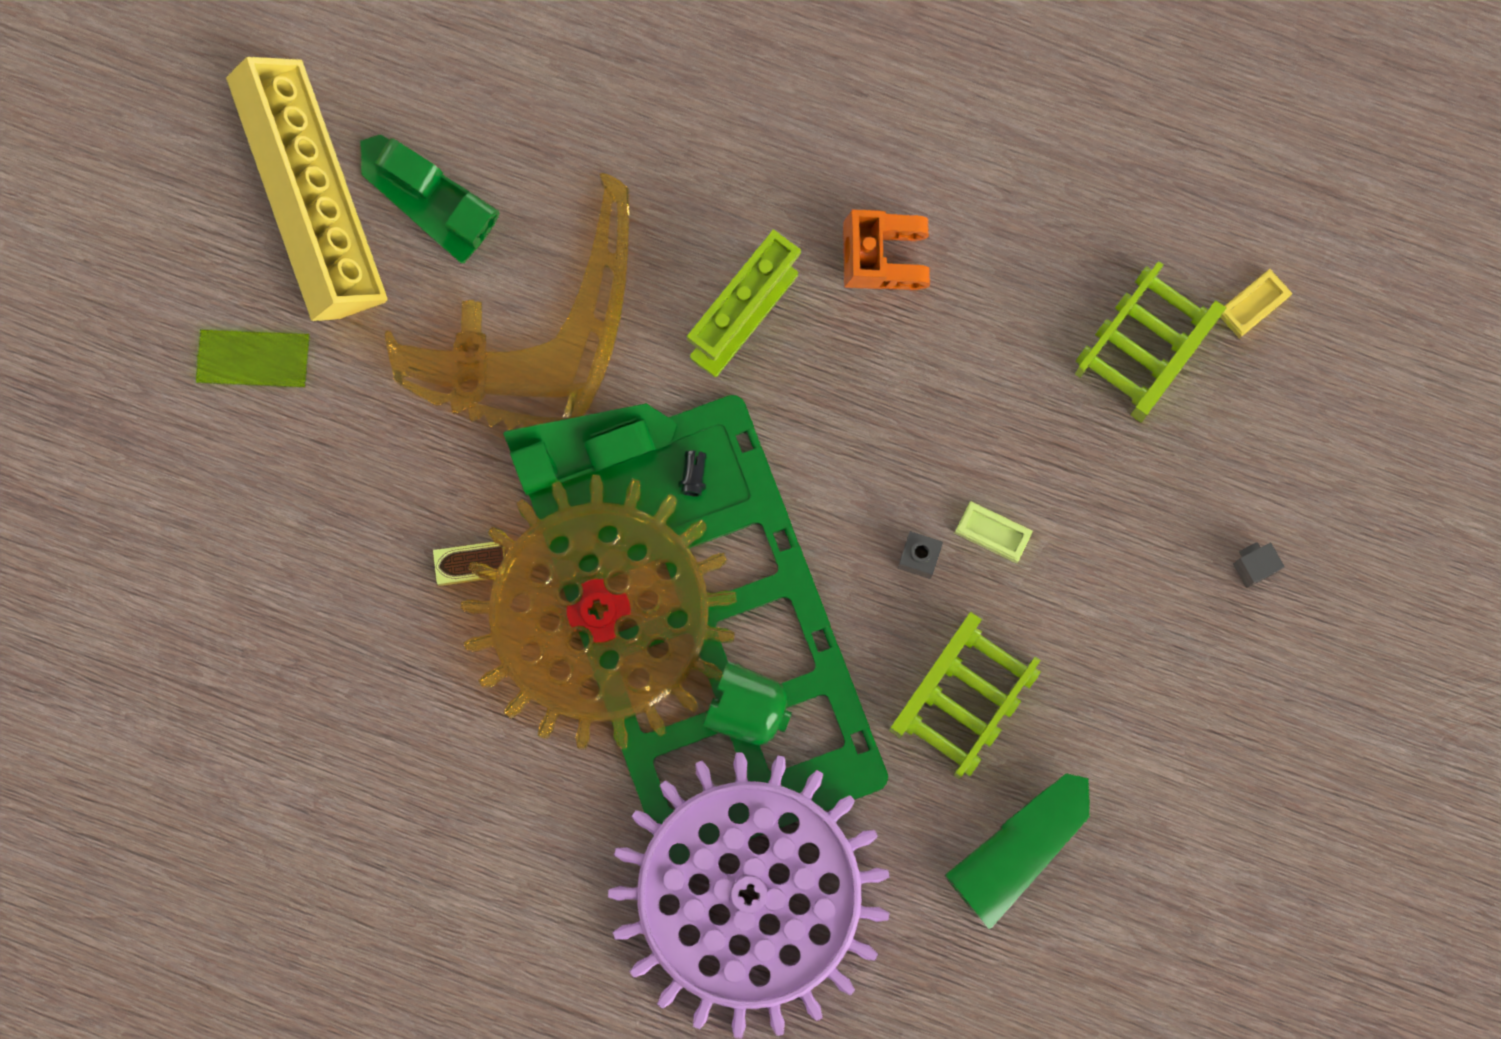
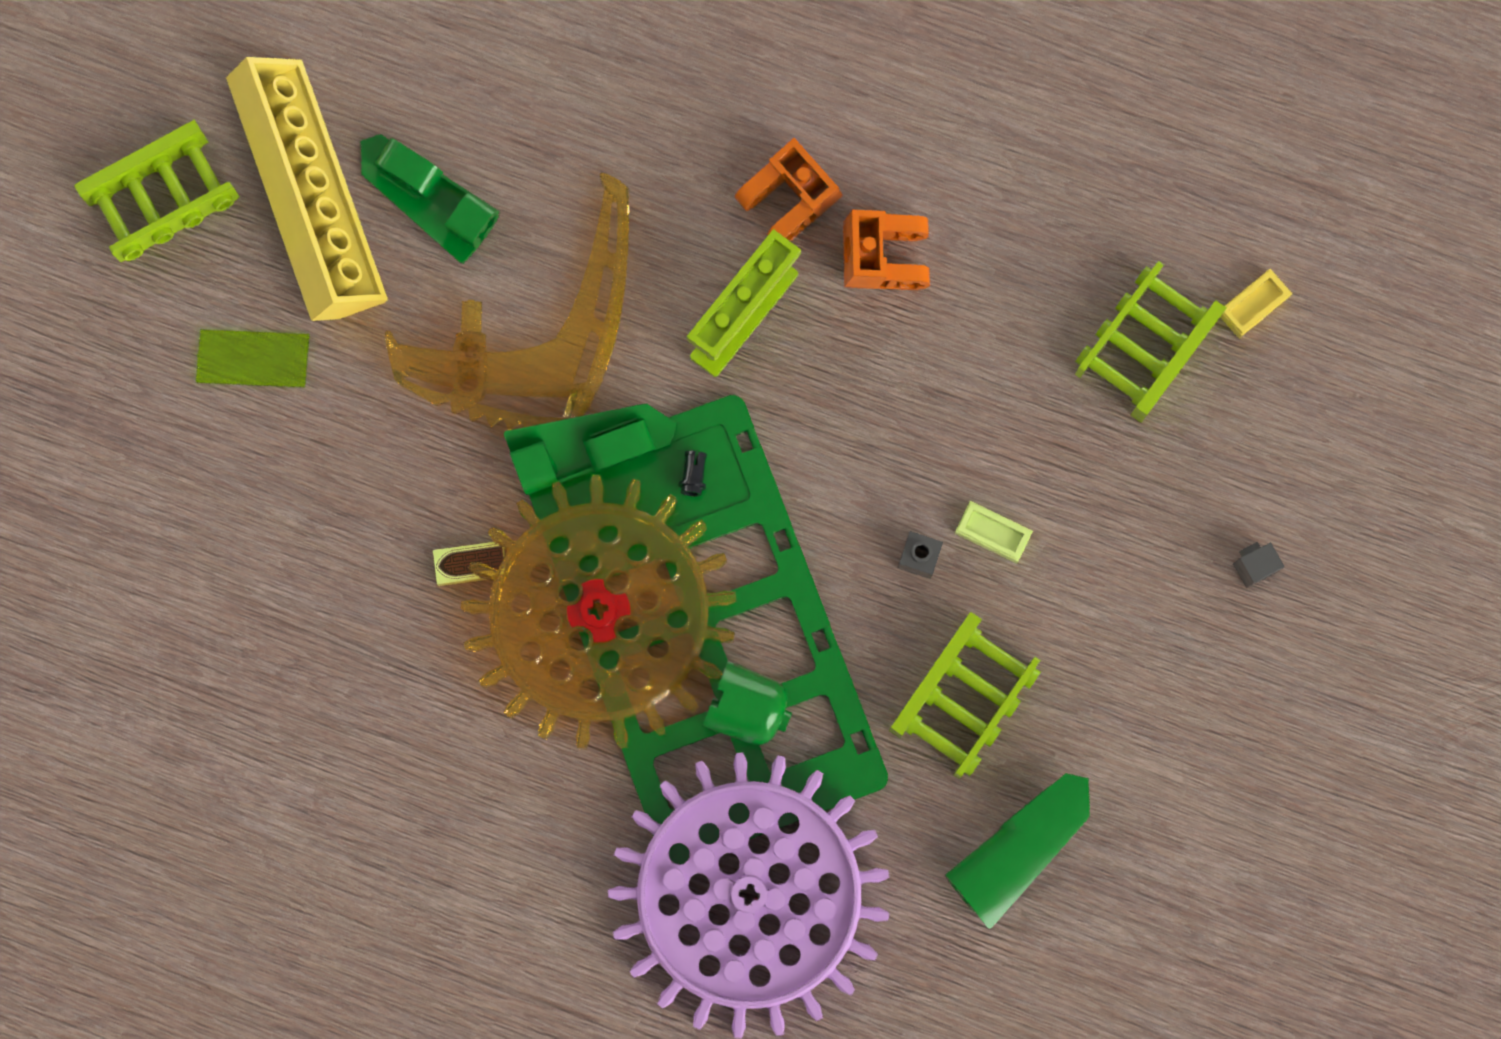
(129, 174): none -> lime fence
(804, 177): none -> orange brick

